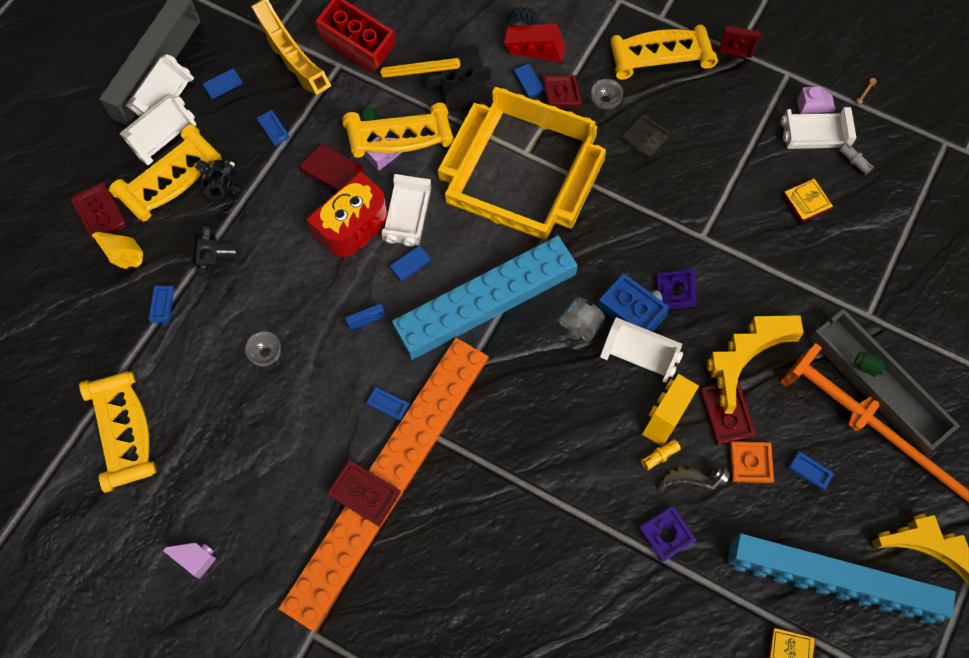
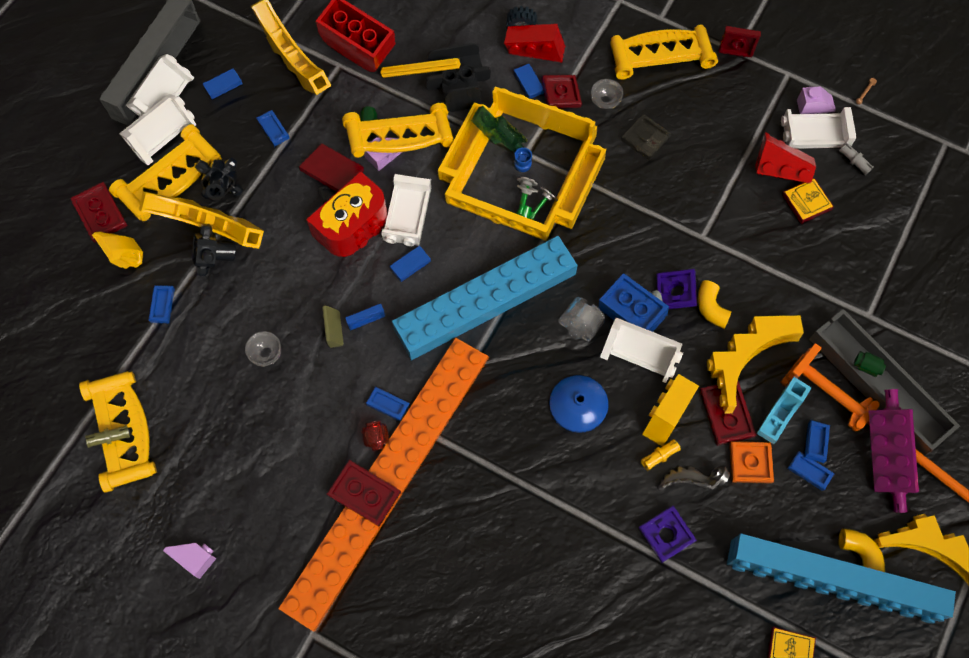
(107, 436): none -> olive pin
(191, 212): none -> yellow arch
(332, 327): none -> olive slope
(375, 435): none -> clear red head
(498, 129): none -> clear green plate
(522, 159): none -> blue wheel
(526, 189): none -> plant
(577, 415): none -> blue dish
(708, 306): none -> yellow cylinder
(783, 161): none -> red wedge
(783, 410): none -> medium azure arch
(817, 441): none -> blue tile
(864, 546): none -> yellow cylinder
(894, 450): none -> magenta plate

